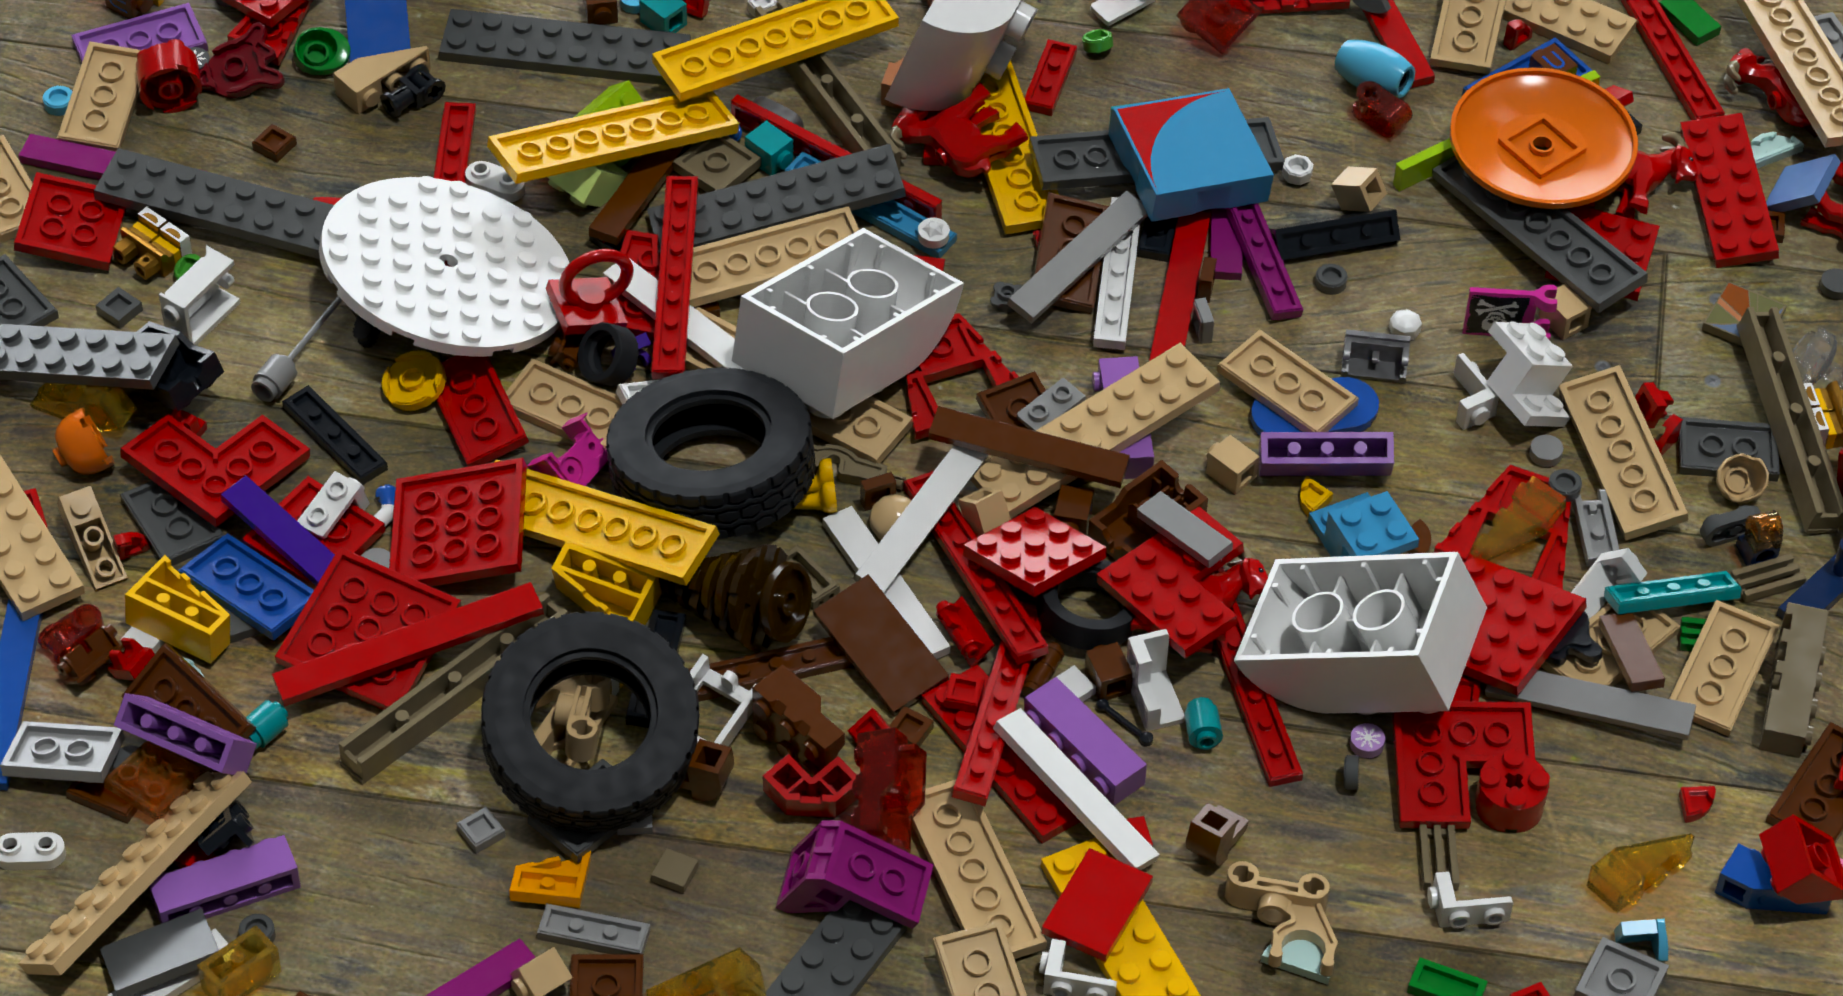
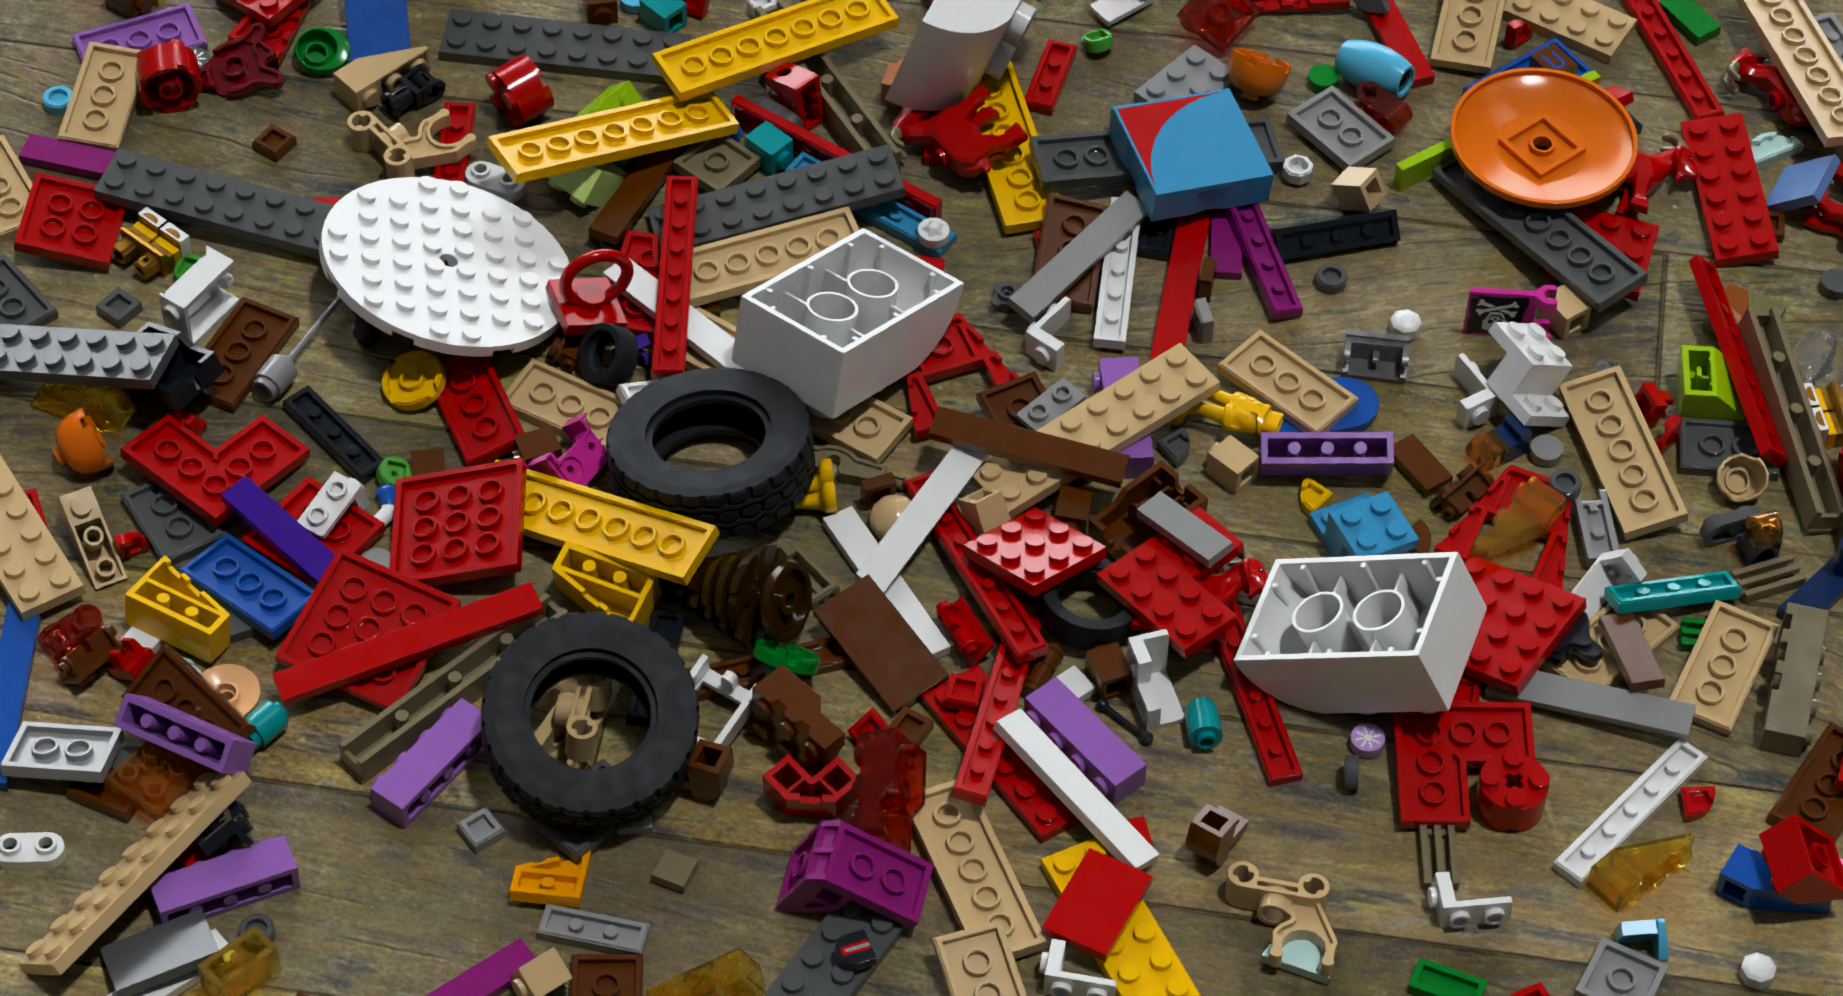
(237, 684): none -> light nougat dish
(243, 347): none -> reddish brown tile
(392, 469): none -> bright green tile
(401, 151): none -> tan piece
(427, 461): none -> reddish brown tile
(429, 764): none -> medium lavender brick
(519, 91): none -> red brick
(535, 444): none -> reddish brown brick
(794, 657): none -> green tile
(796, 90): none -> red torso
(854, 951): none -> black tile
(1039, 339): none -> white bracket
(1175, 447): none -> dark grey tile
(1188, 74): none -> light grey plate
(1236, 413): none -> yellow piece
(1256, 73): none -> orange cylinder
(1322, 77): none -> green tile
(1340, 129): none -> light grey plate
(1420, 465): none -> reddish brown tile
(1453, 498): none -> reddish brown hinge
(1500, 444): none -> leg
(1630, 811): none -> white tile
(1706, 385): none -> lime slope
(1738, 361): none -> red tile
(1757, 971): none -> white tile

